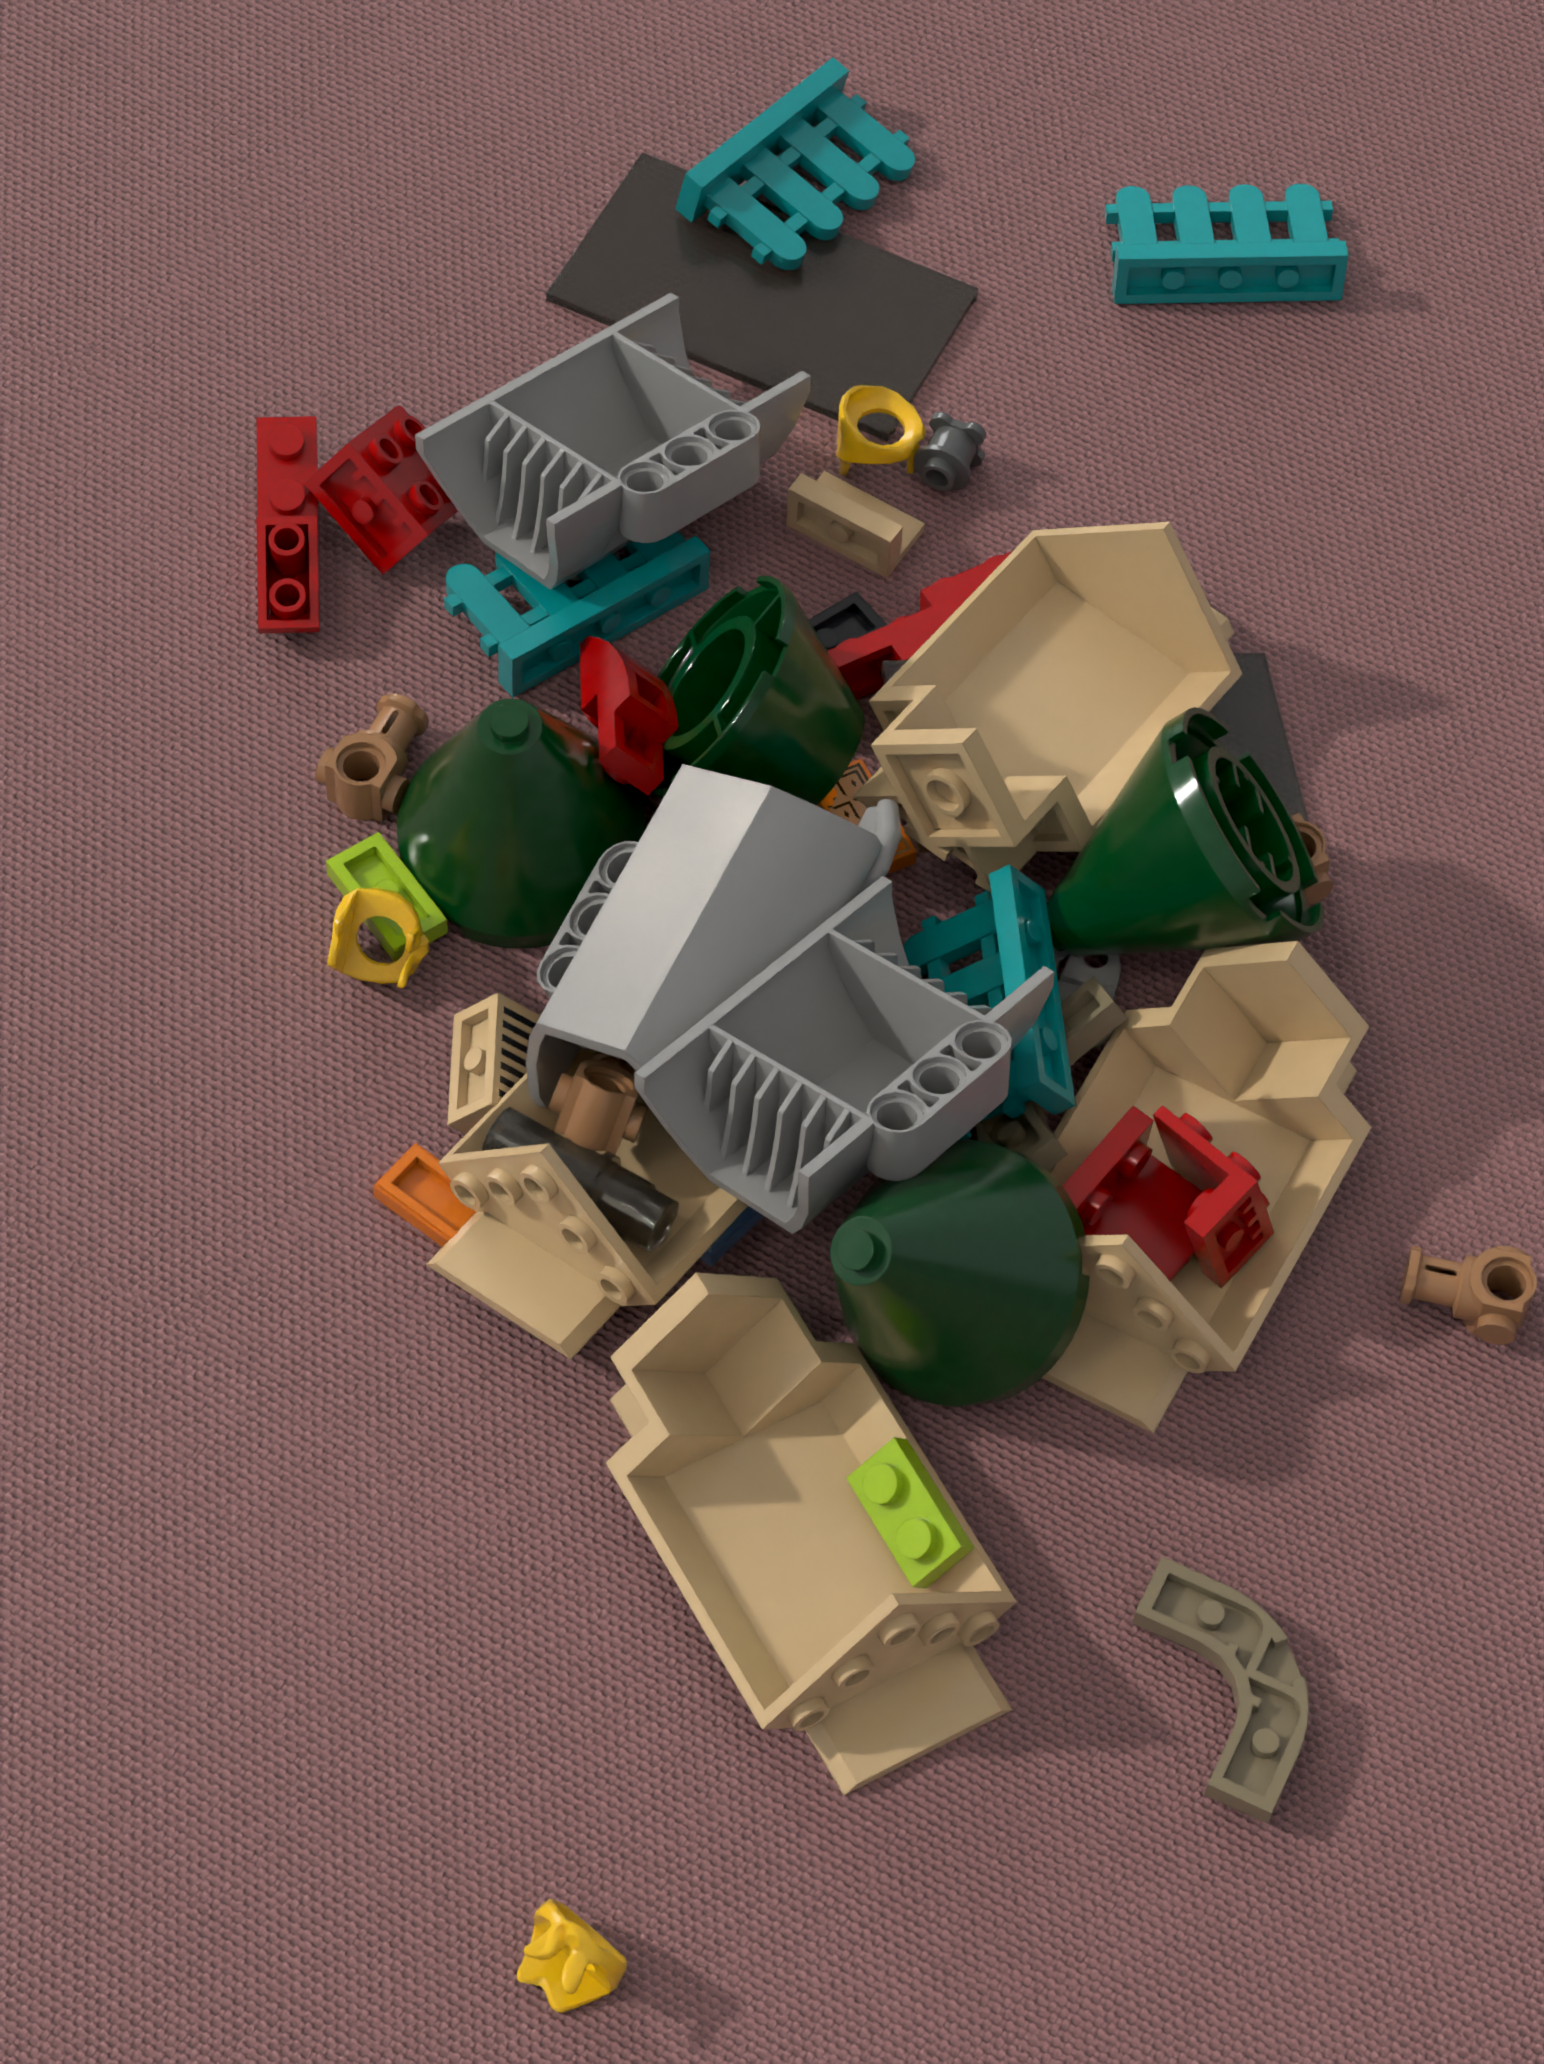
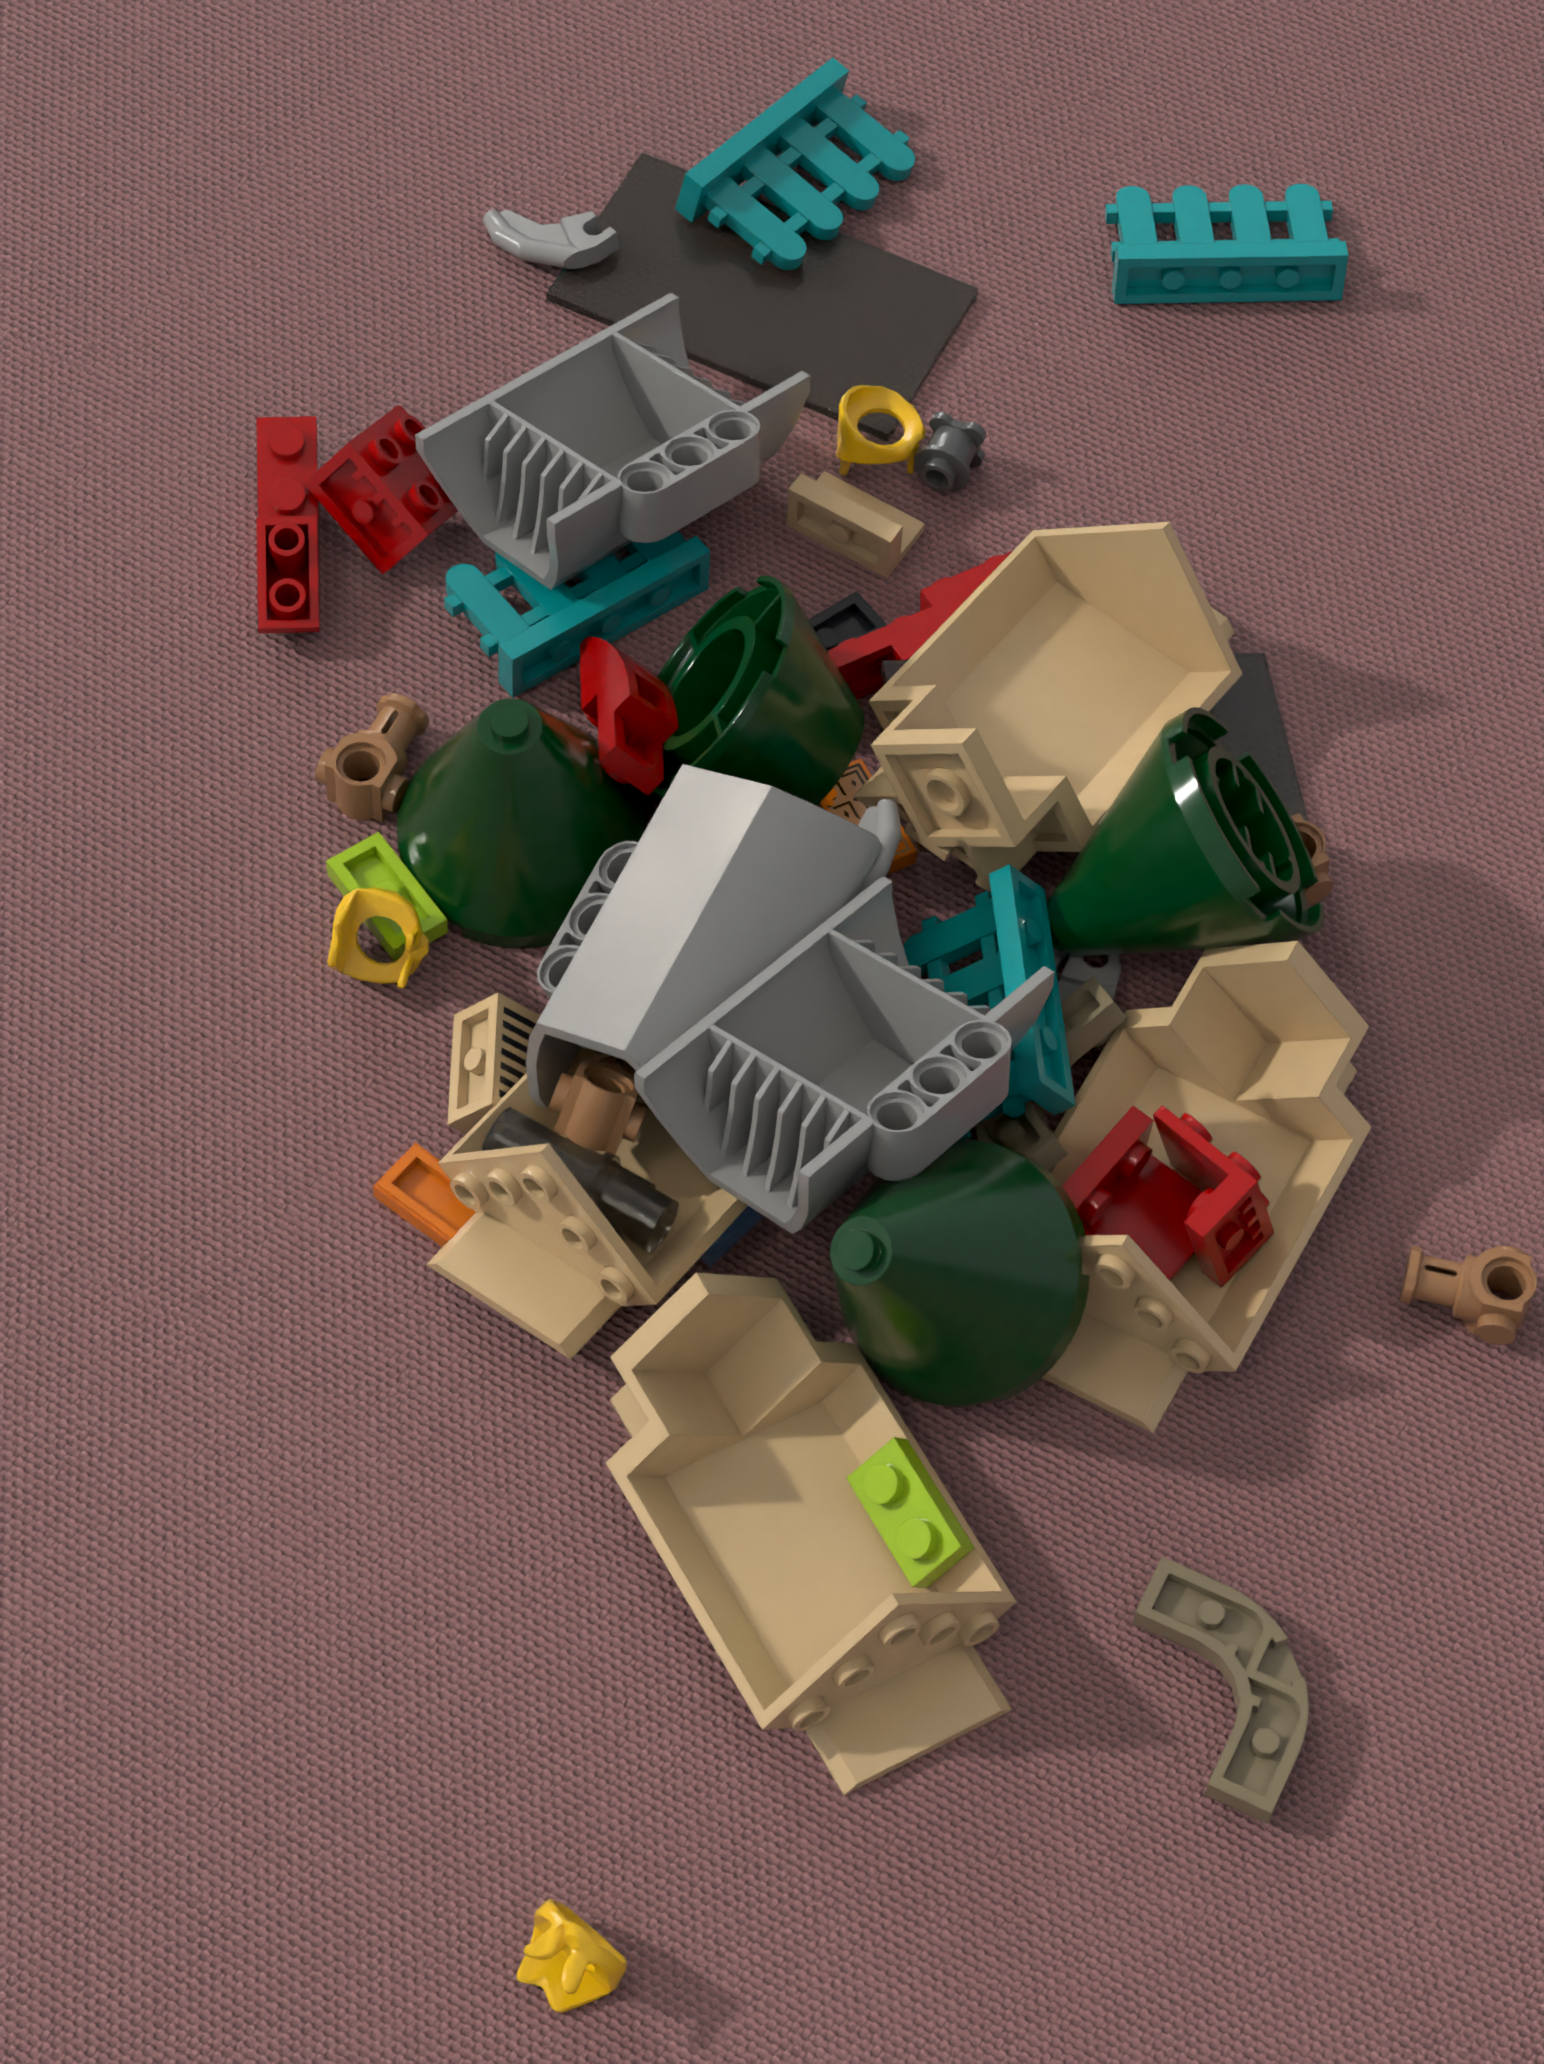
(562, 245): none -> light grey piece

